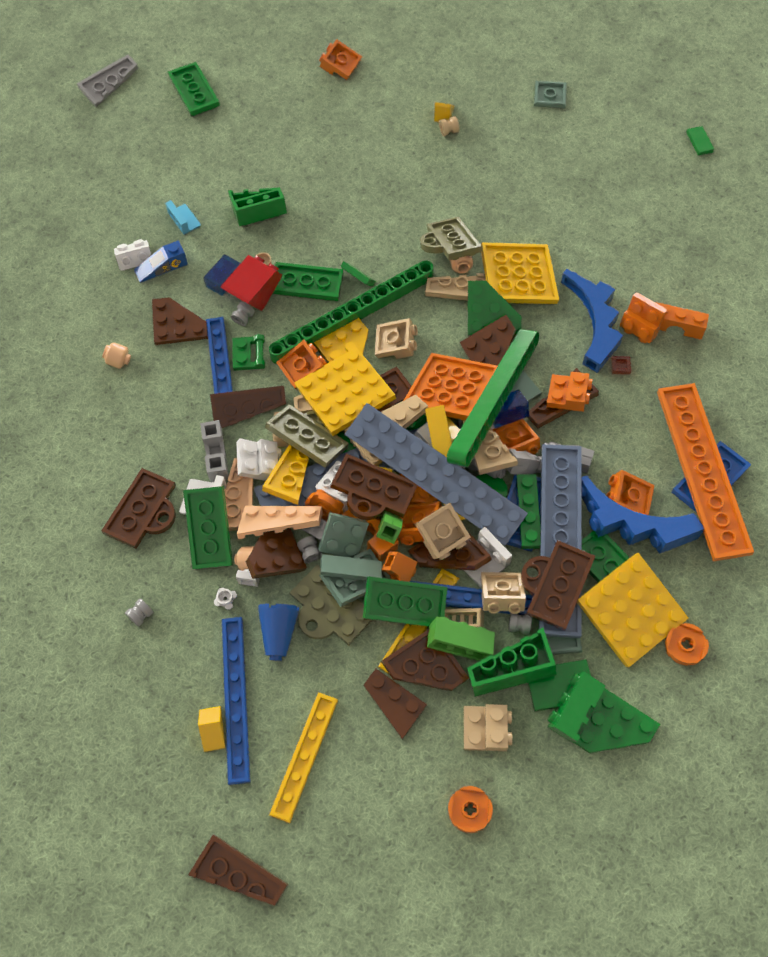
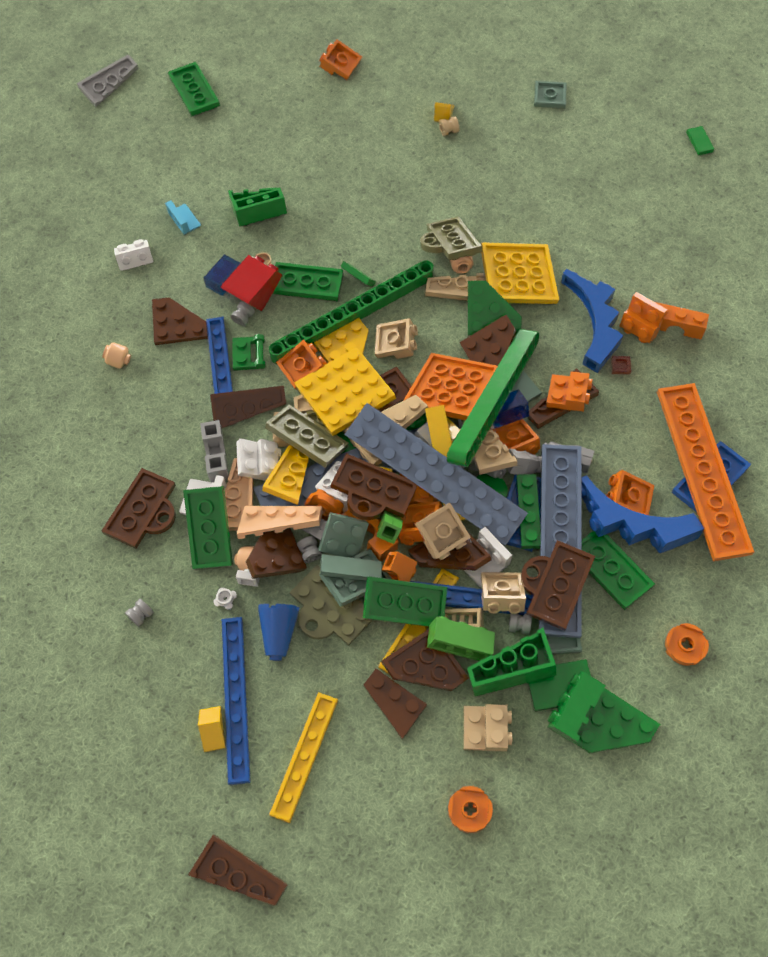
(162, 261): slope -> none
(632, 609): yellow plate -> none

